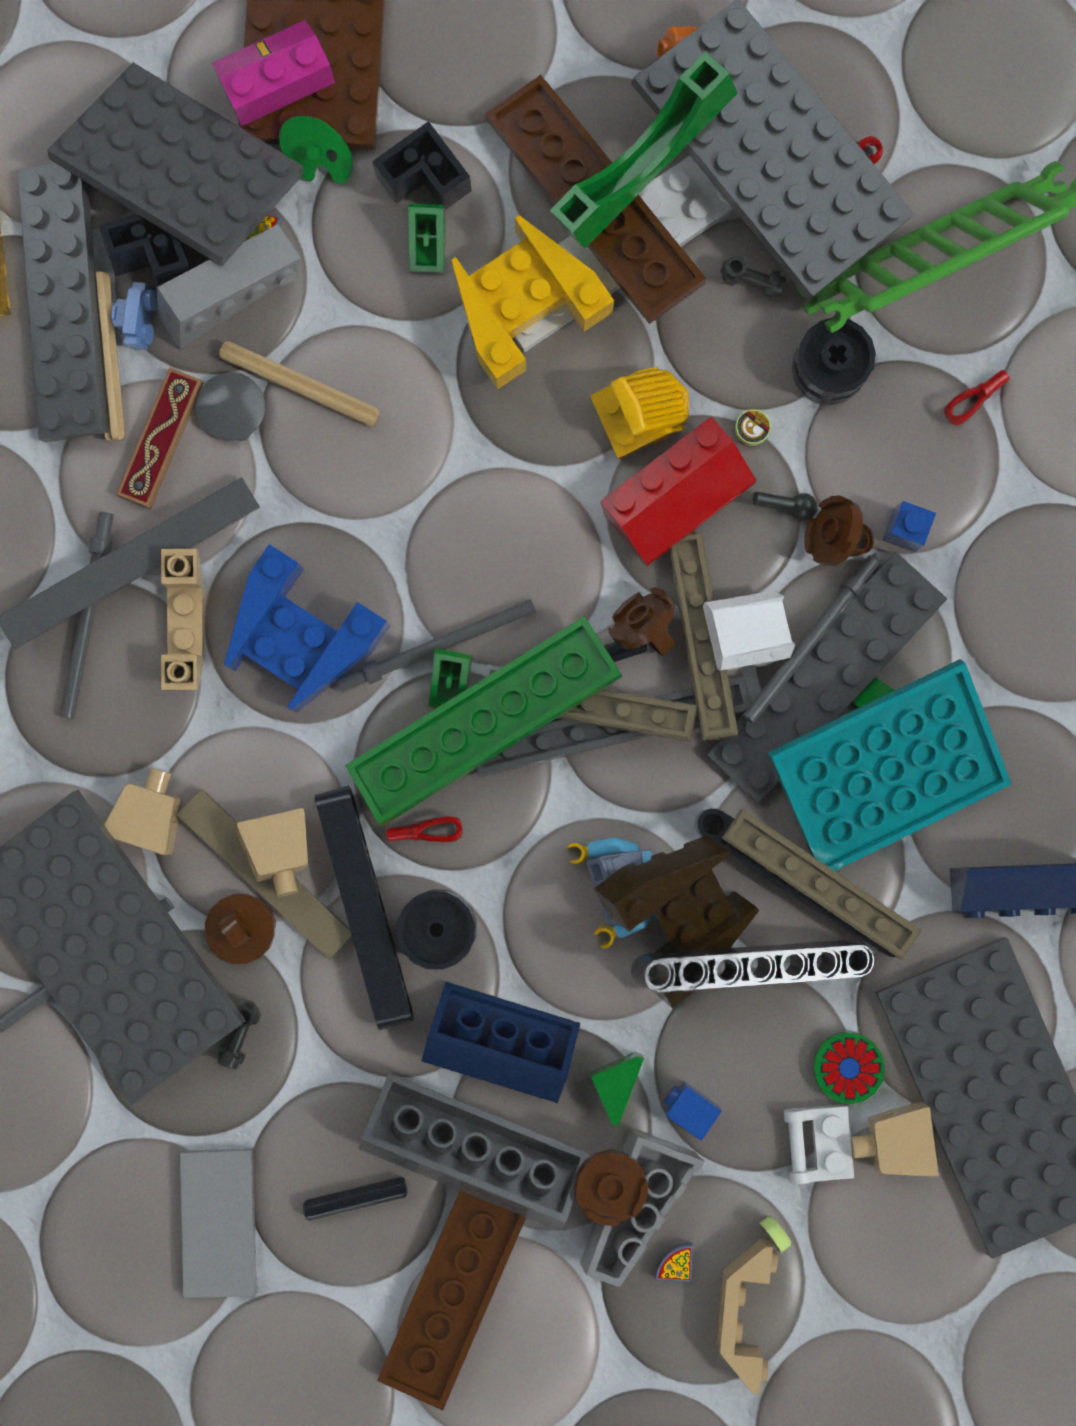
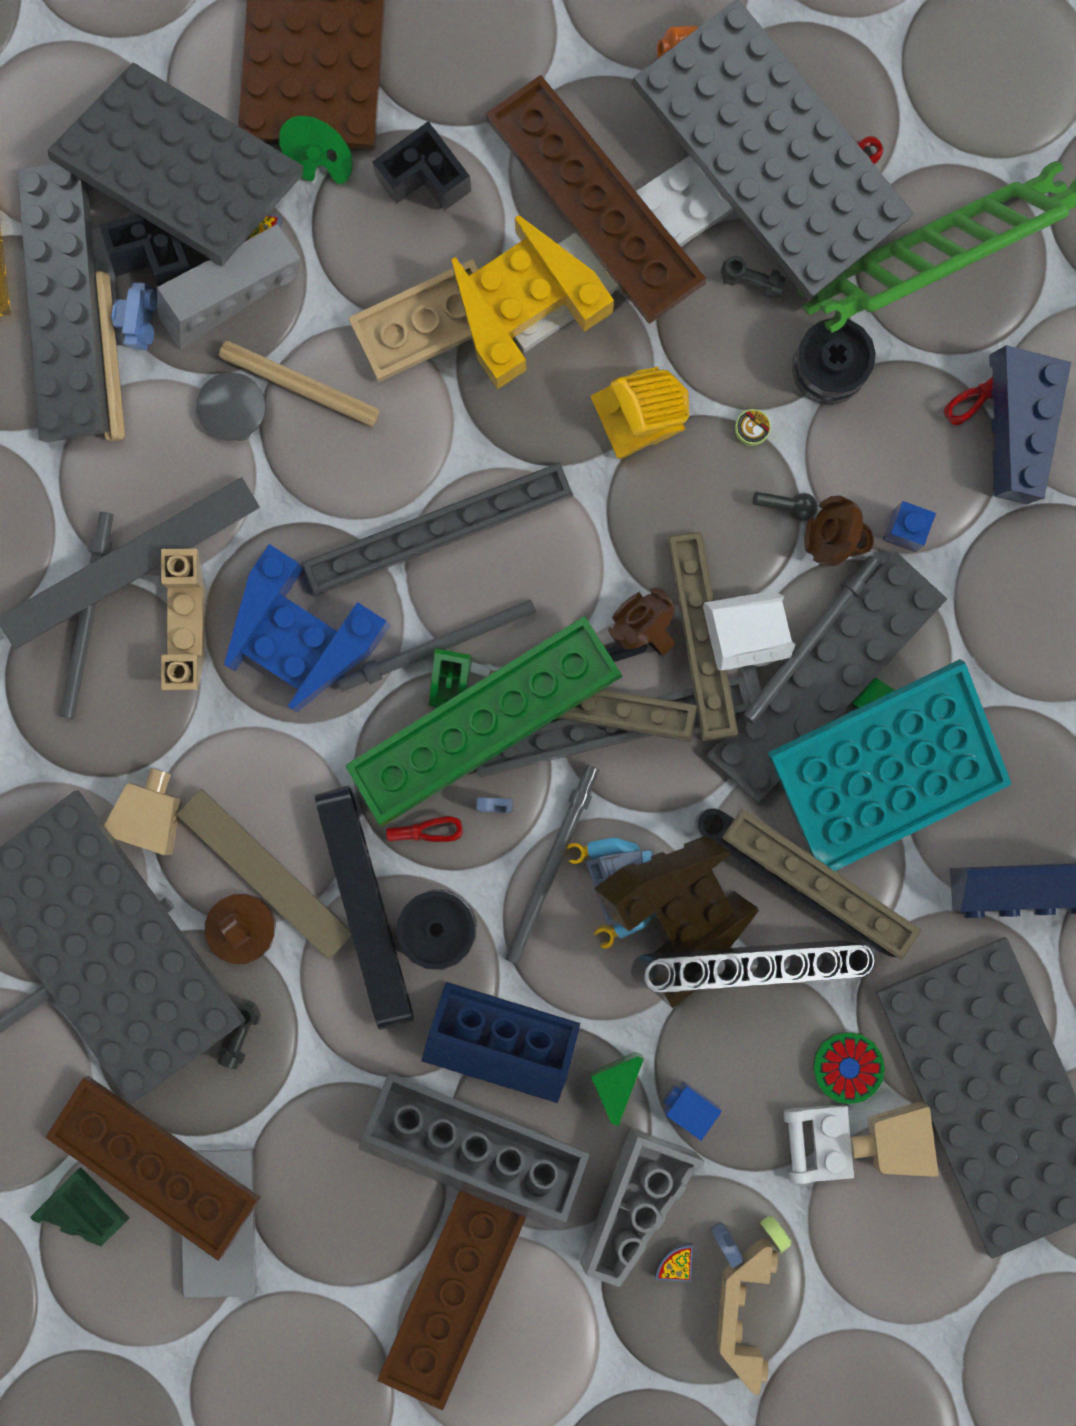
(82, 1210): none -> clear green wing
(153, 1167): none -> reddish brown plate
(160, 438): tile -> none
(274, 72): dark pink slope -> none
(276, 848): tan torso -> none
(355, 1198): black axle -> none
(413, 325): none -> tan plate
(426, 237): green slope -> none
(437, 529): none -> dark grey tile
(494, 805): none -> sand blue tile
(579, 800): none -> dark grey bar
(610, 1187): reddish brown tile -> none
(678, 491): red slope -> none
(692, 104): green arch -> none
(727, 1244): none -> sand blue tile
(1026, 420): none -> dark blue wedge

